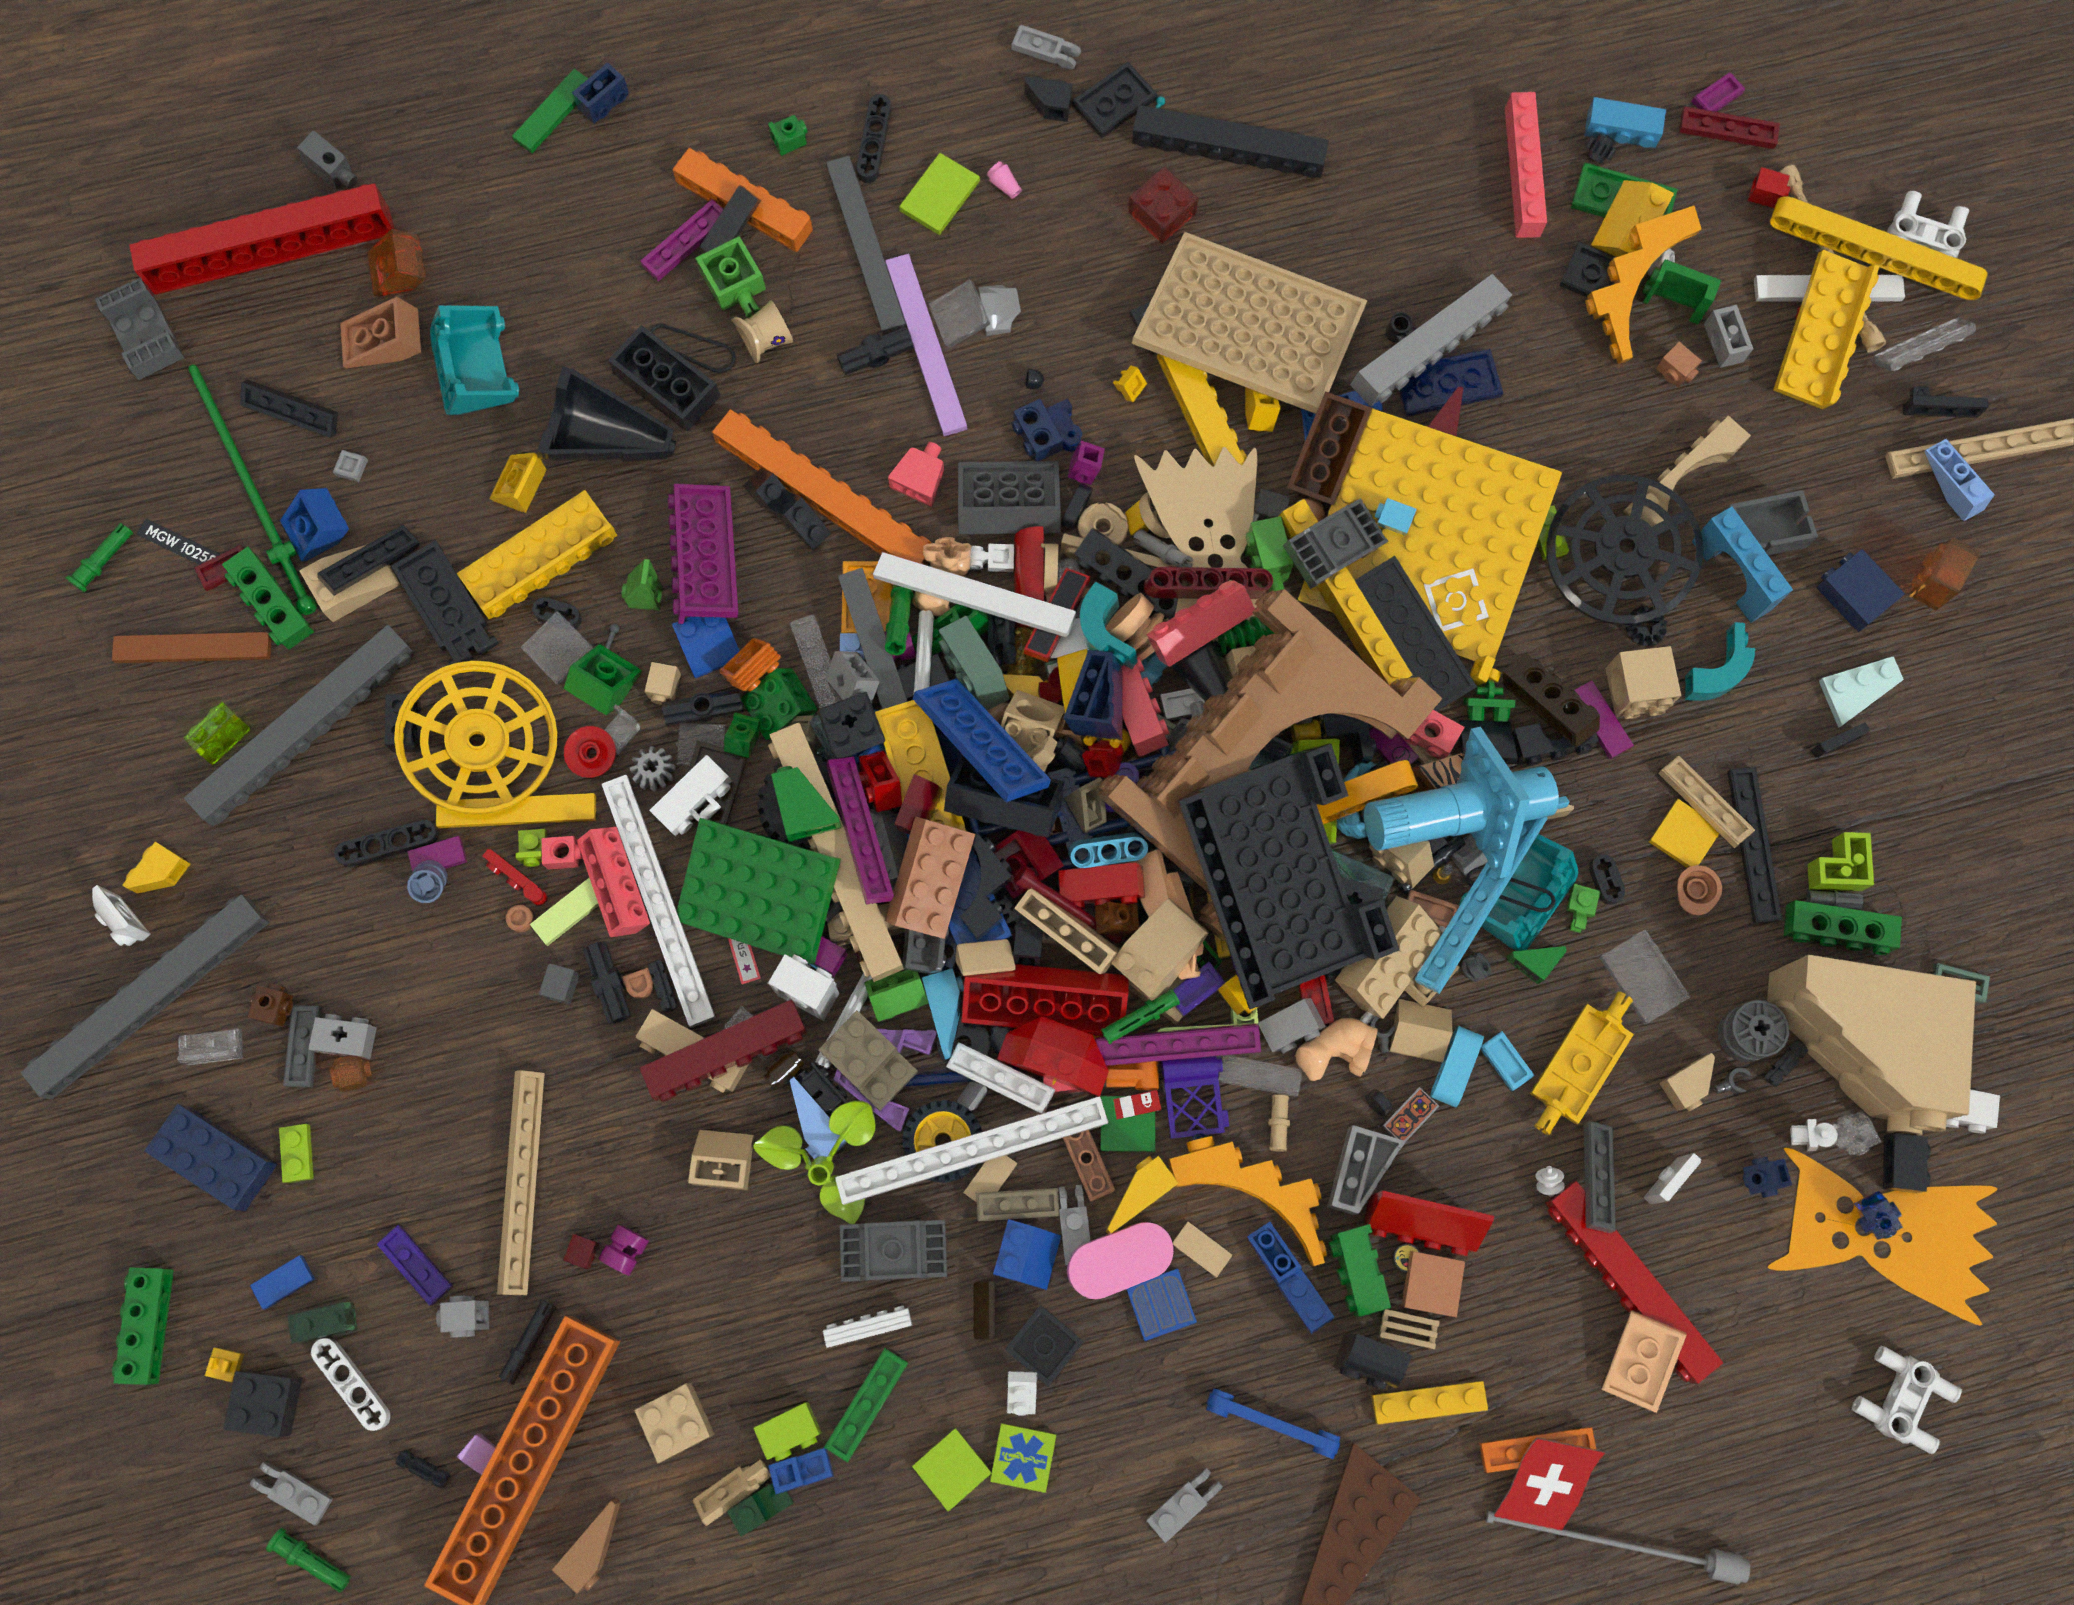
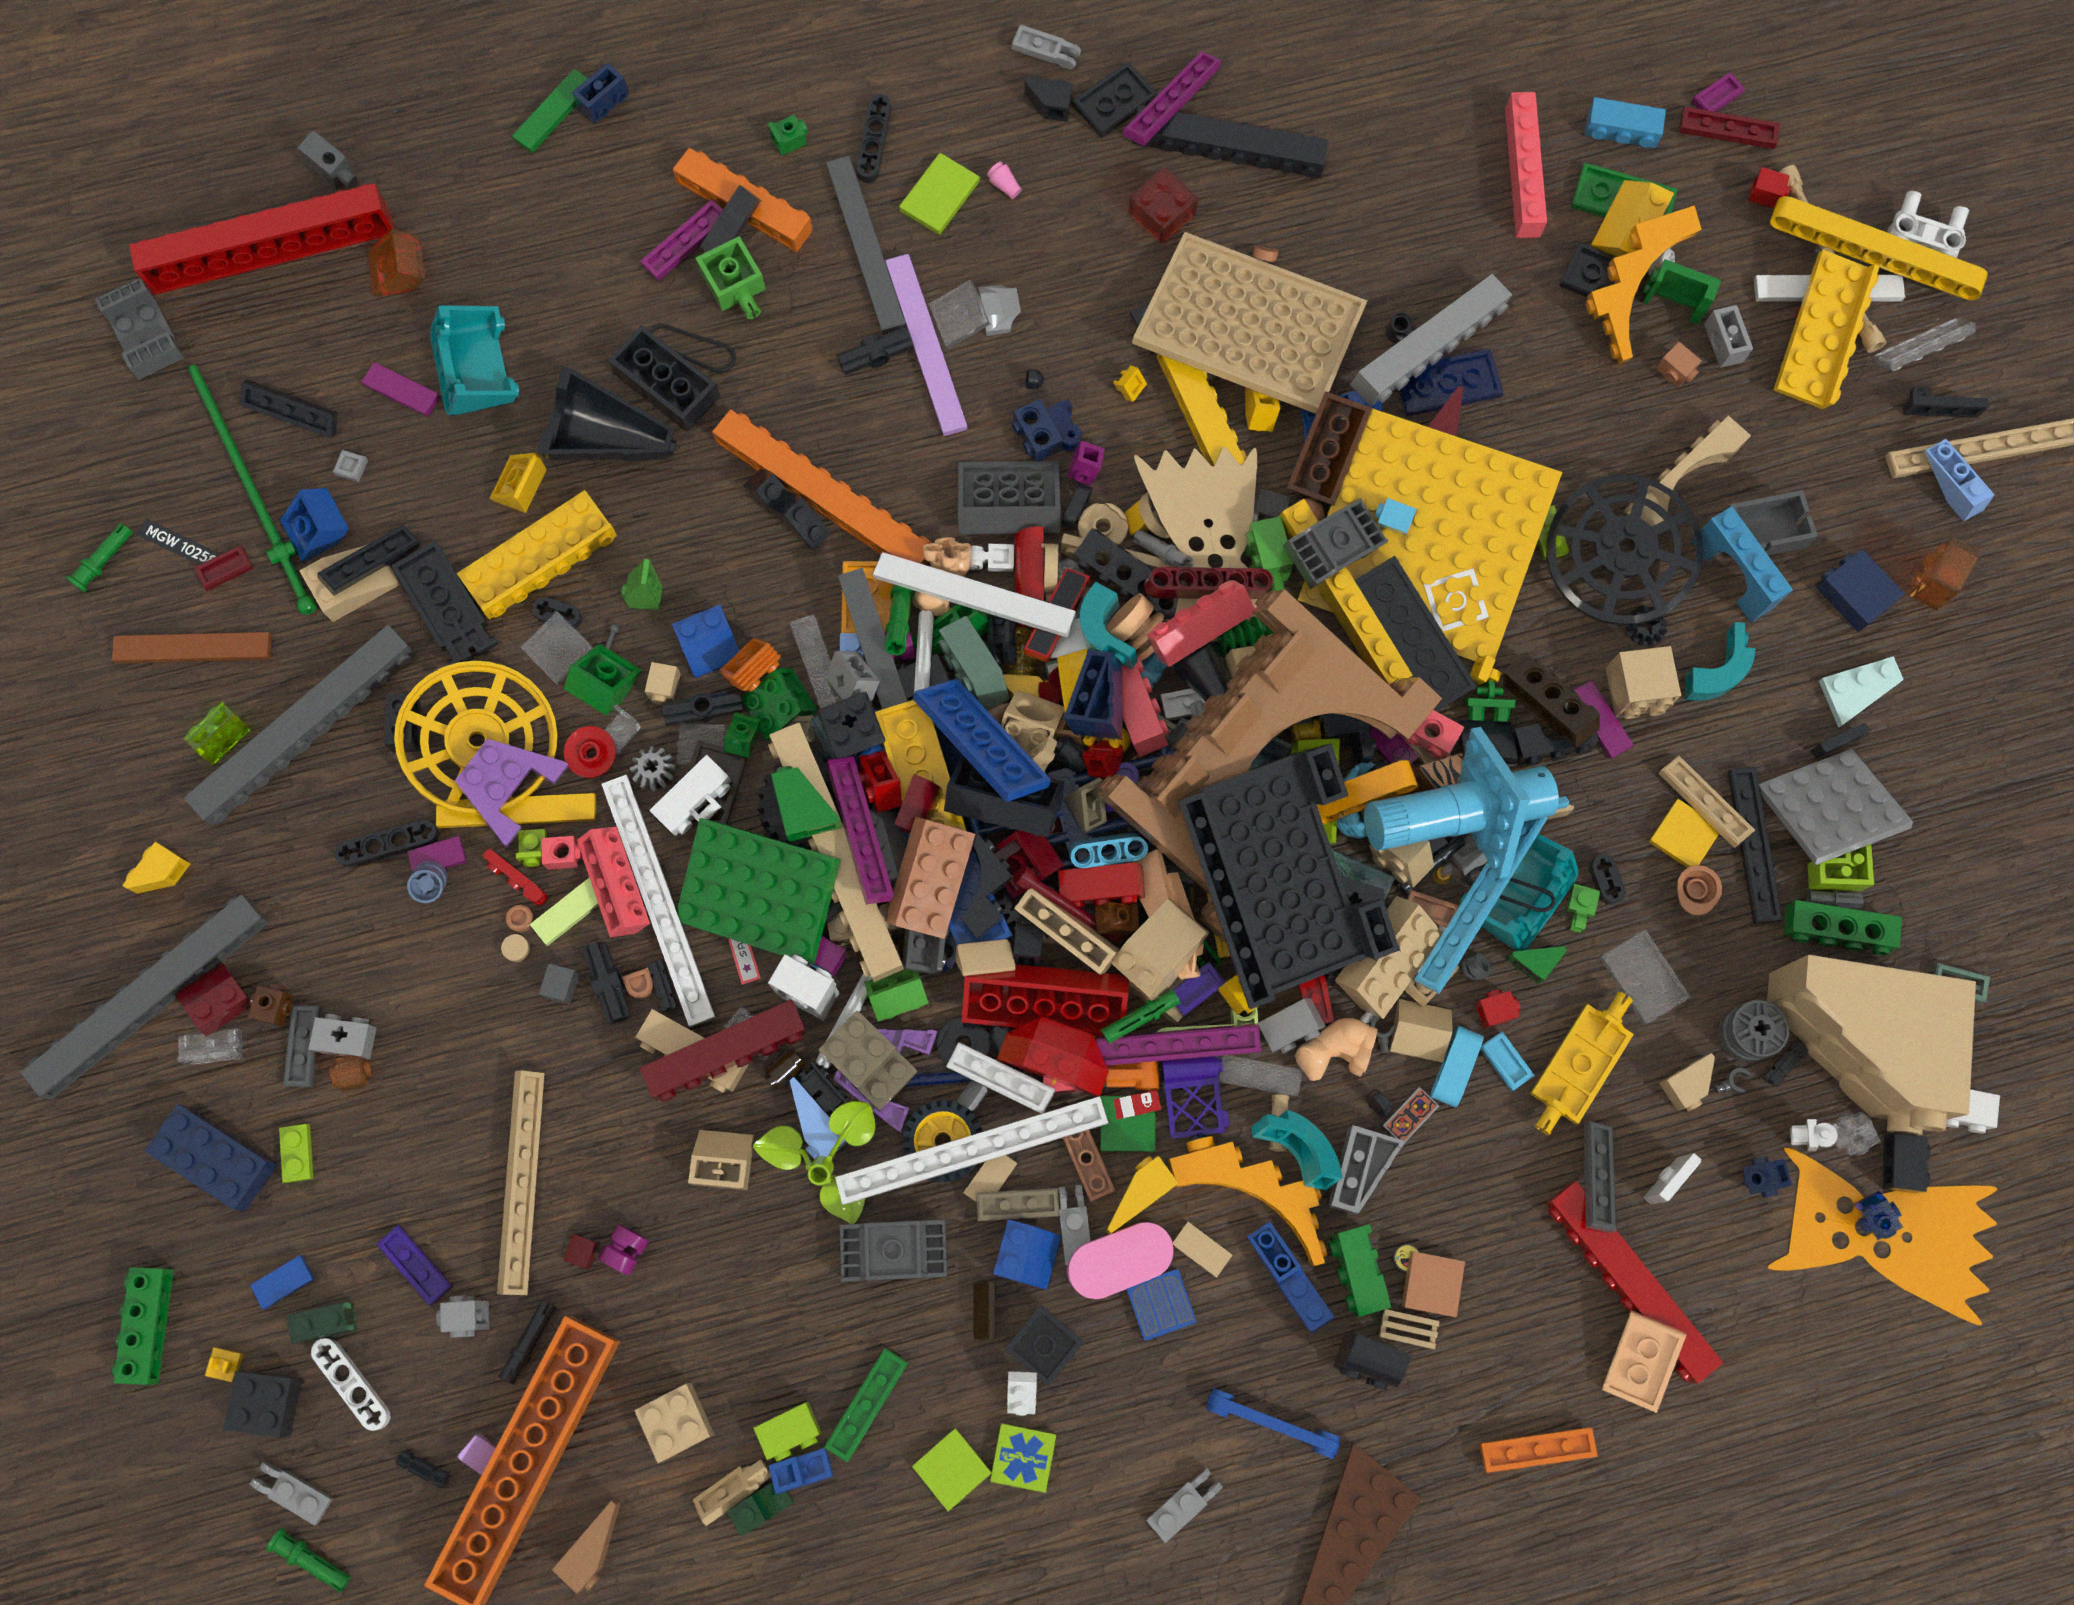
(117, 915): white slope -> none
(213, 1000): none -> dark red slope
(246, 565): green brick -> none
(381, 335): nougat slope -> none
(400, 389): none -> magenta tile
(494, 777): none -> medium lavender wing
(515, 948): none -> tan tile
(702, 552): magenta bracket -> none
(763, 330): tan hat -> none
(867, 1326): white piece -> none
(919, 474): coral torso -> none
(945, 1004): medium azure slope -> none
(1172, 98): none -> magenta tile
(1265, 253): none -> nougat tile
(1306, 1142): none -> teal arch
(1426, 1222): red slope -> none
(1429, 1402): yellow plate -> none
(1497, 1008): none -> red brick
(1550, 1181): white wheel -> none
(1550, 1489): flag -> none
(1601, 148): black gear -> none
(1834, 806): none -> light grey plate
(1906, 1399): white piece -> none

